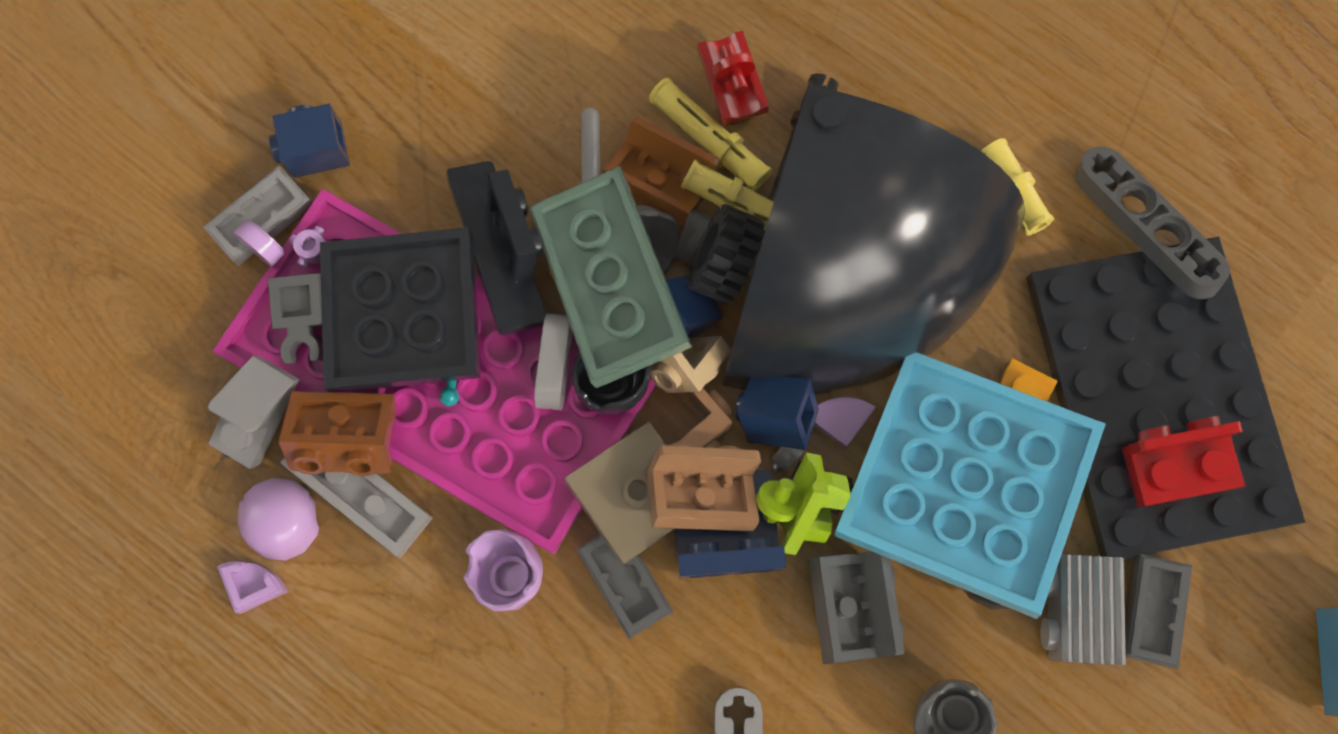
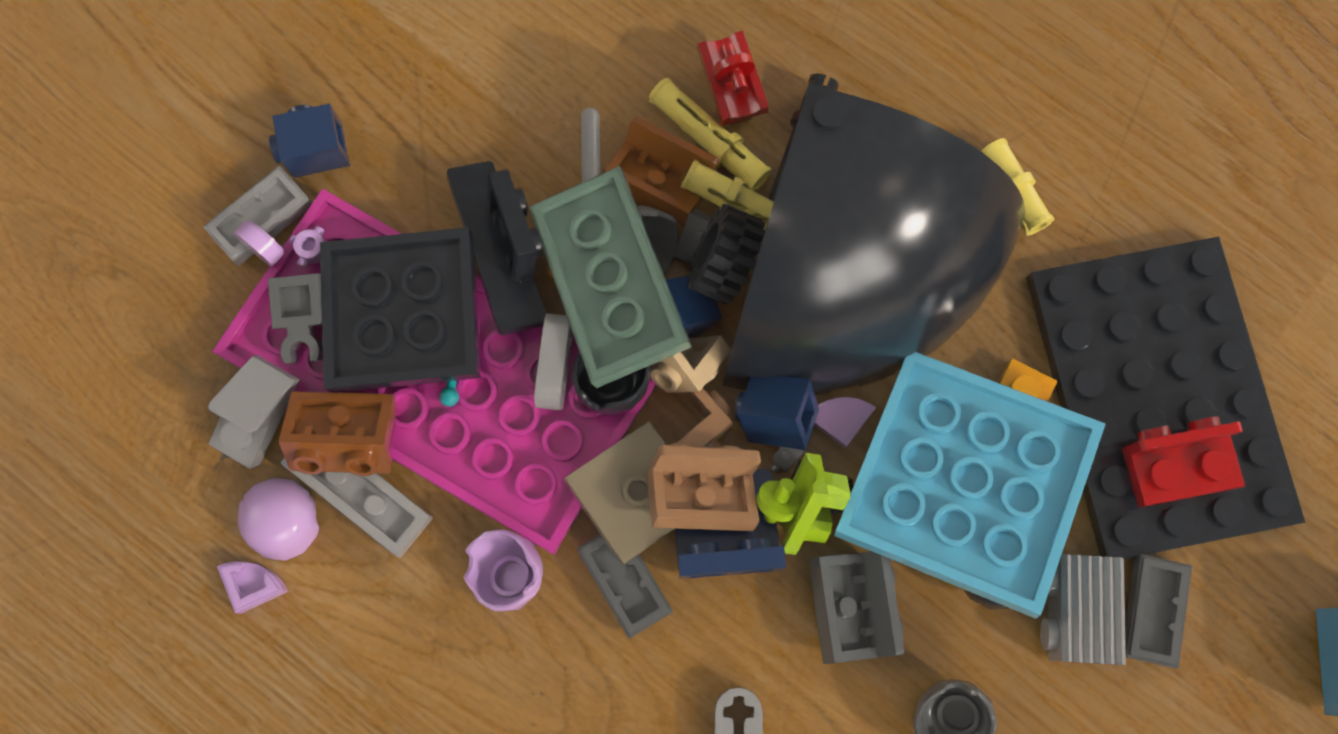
(1158, 216): dark grey beam -> none

